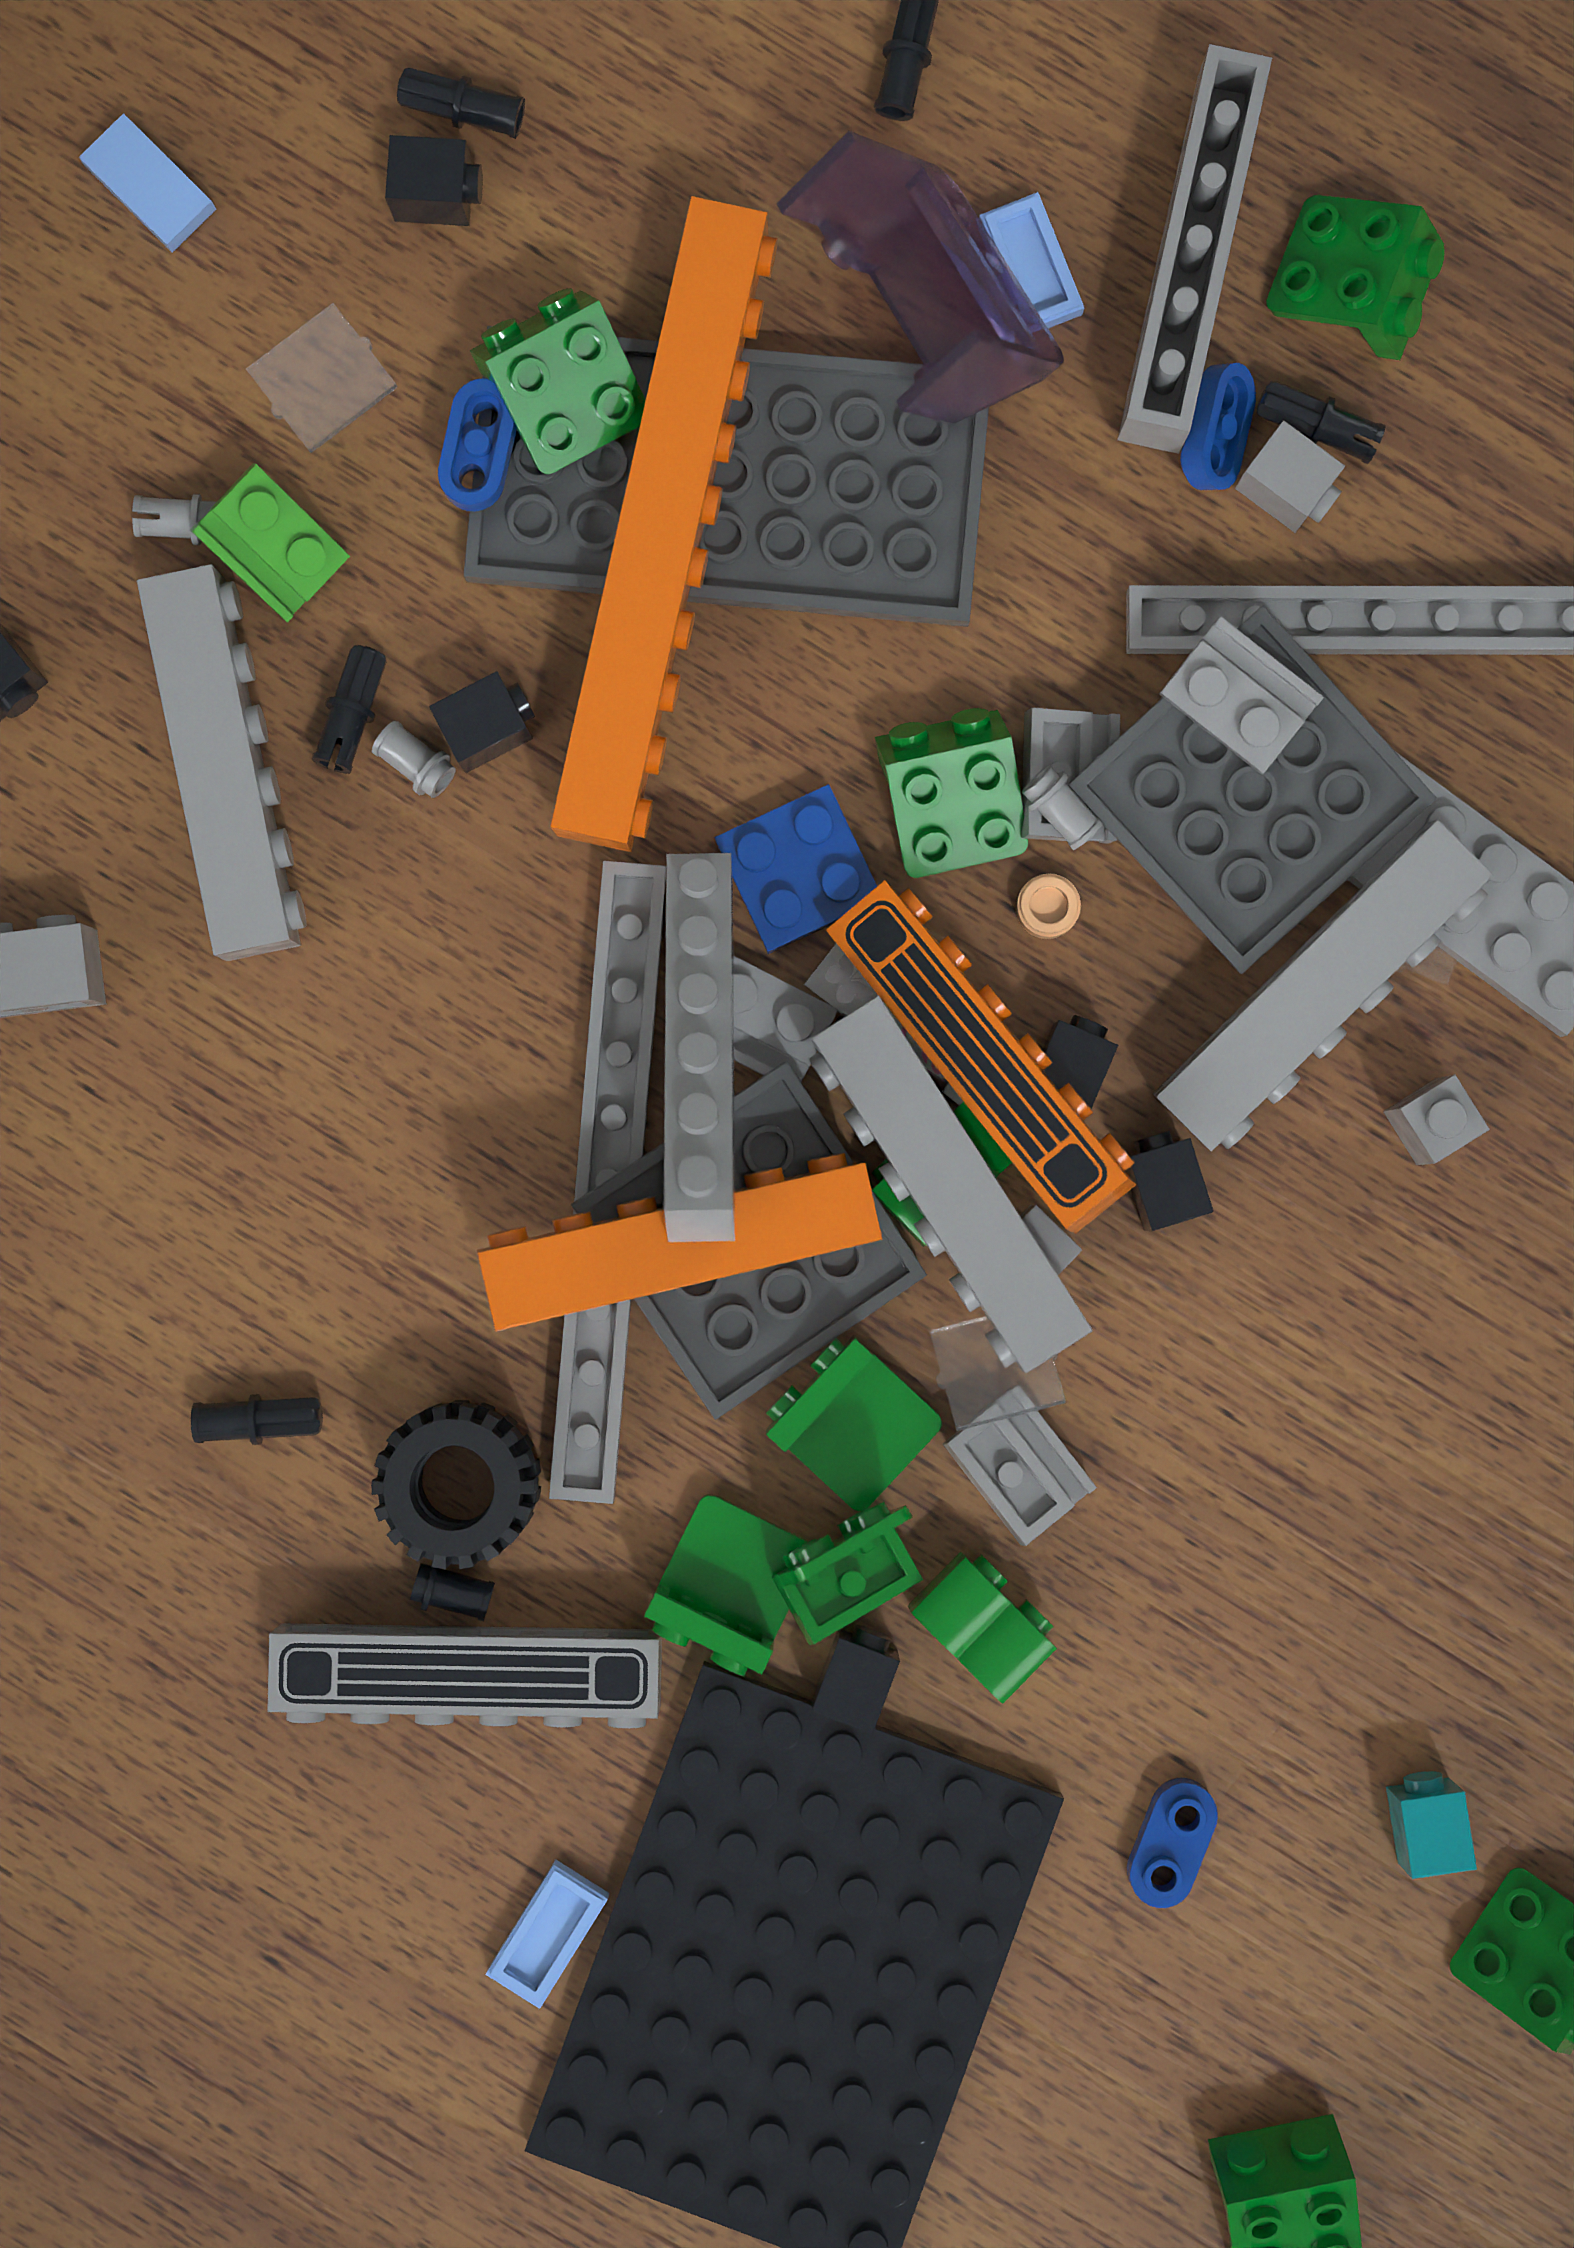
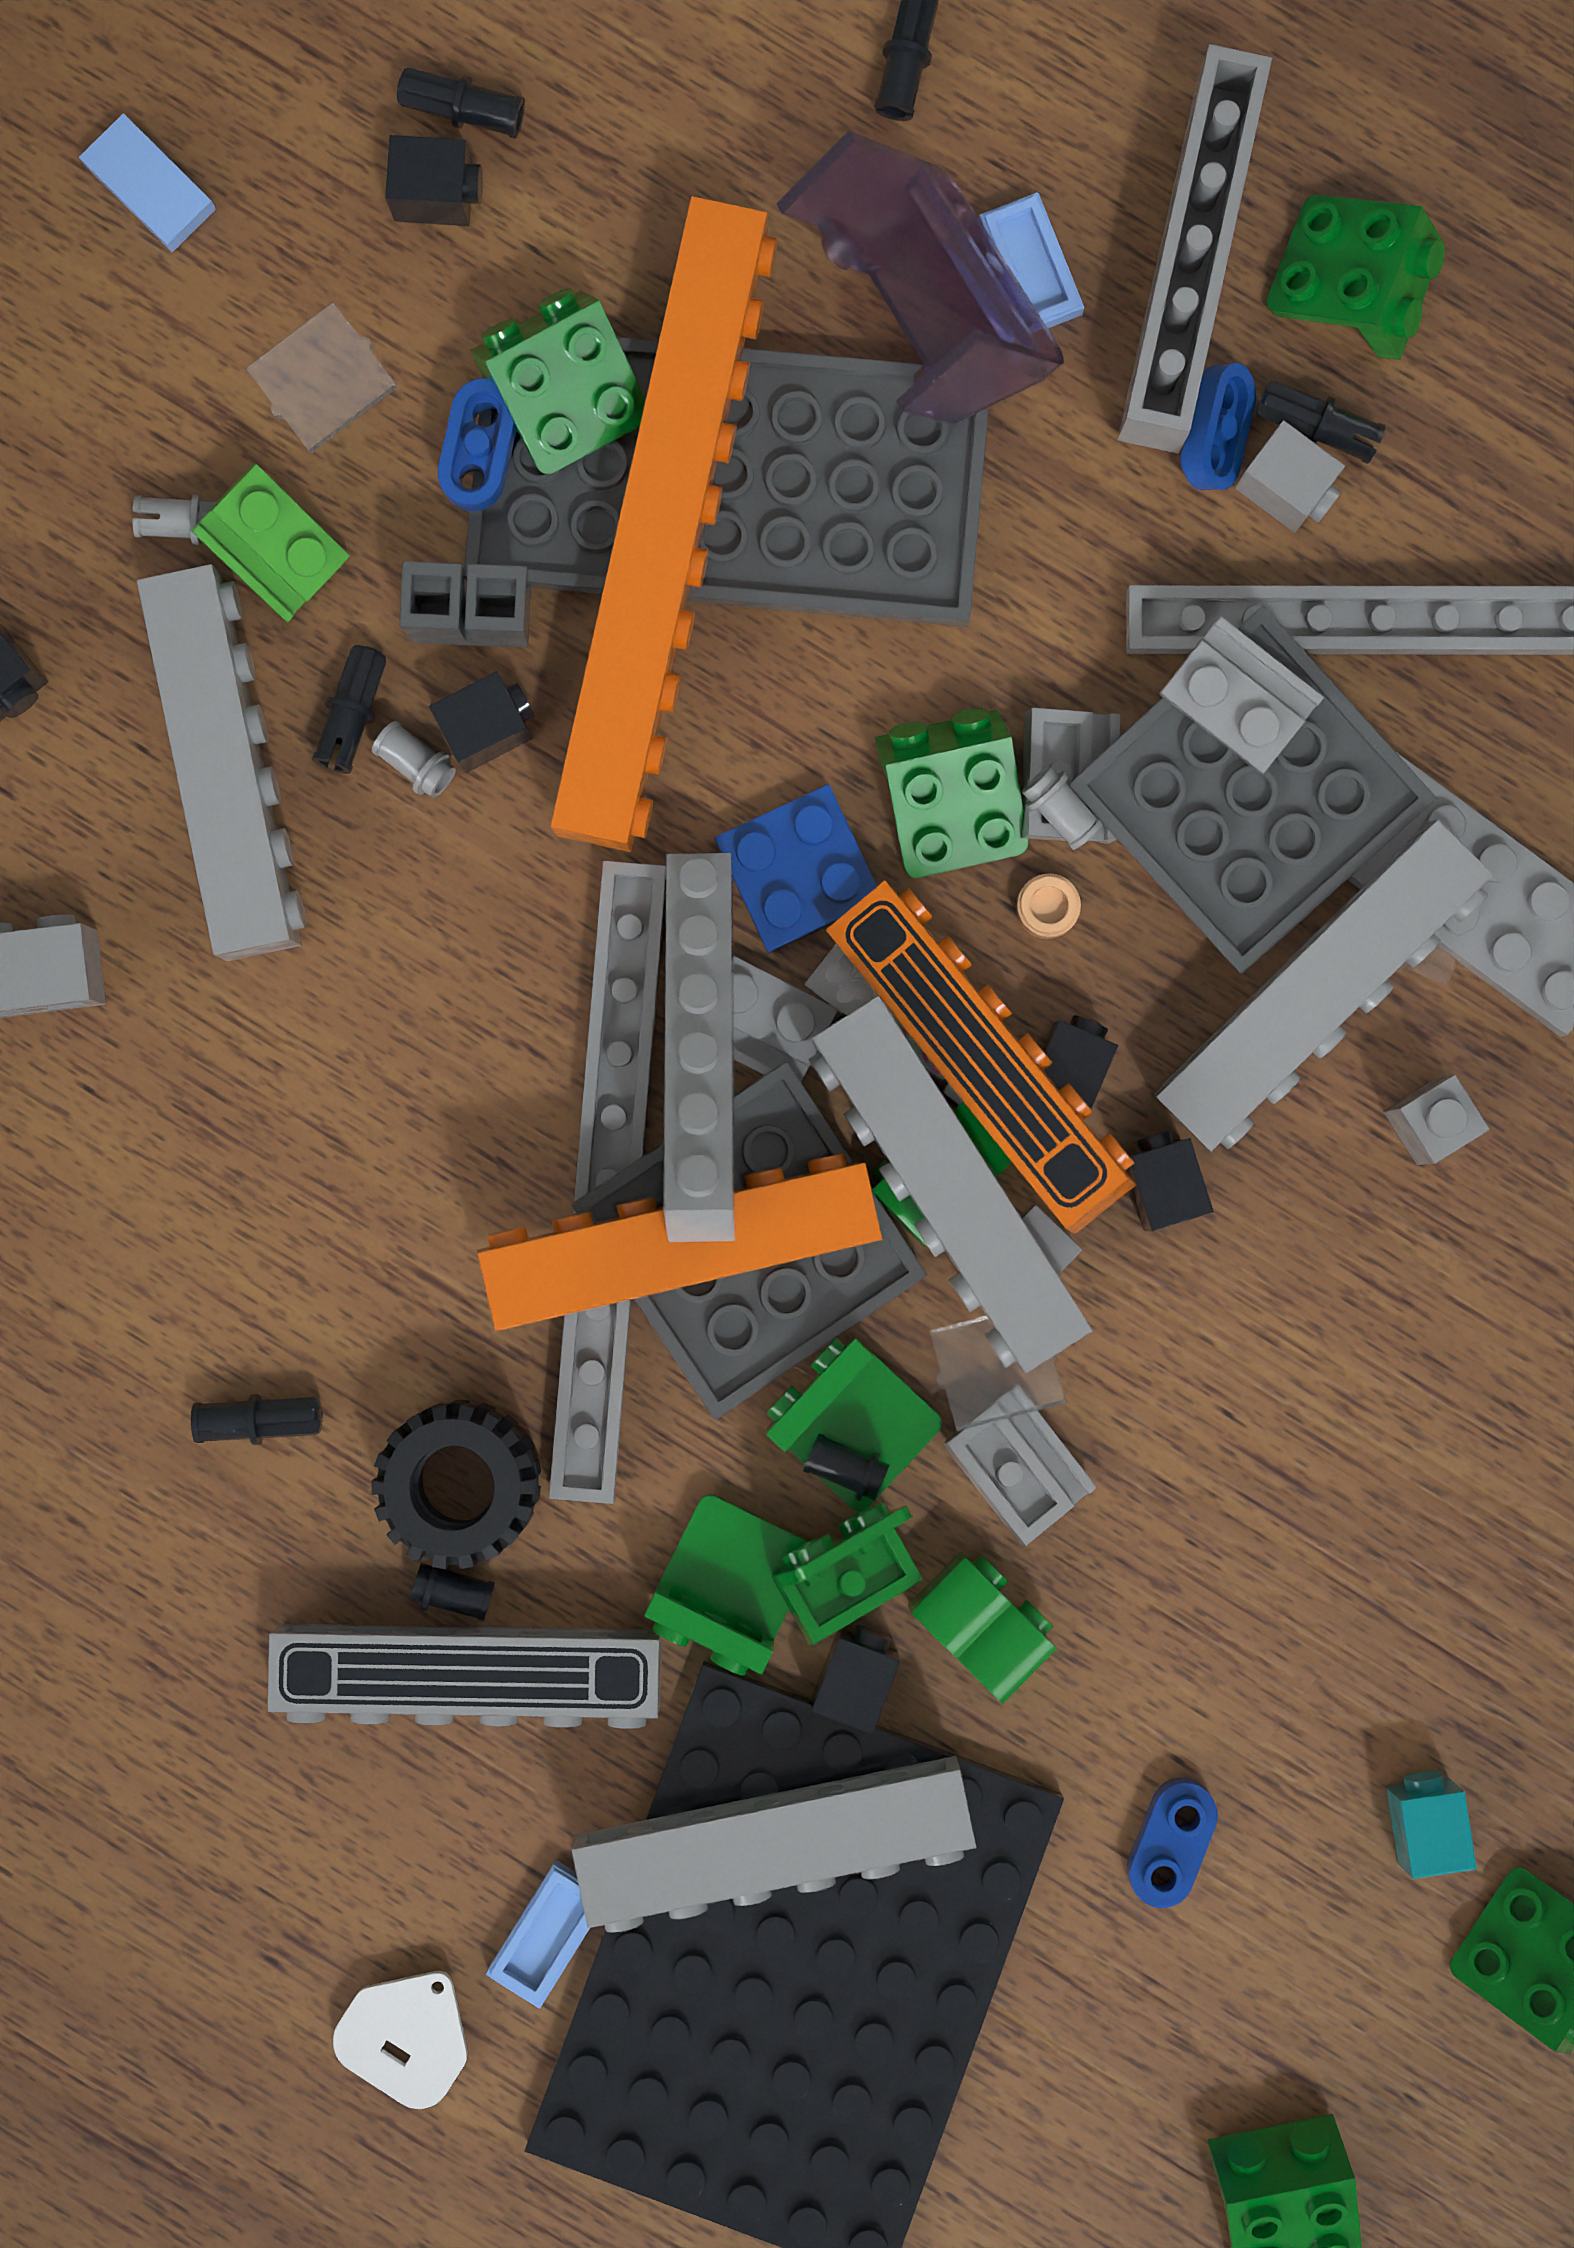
(416, 2021): none -> white piece
(479, 612): none -> dark grey hips
(773, 1844): none -> light grey brick
(846, 1467): none -> black pin

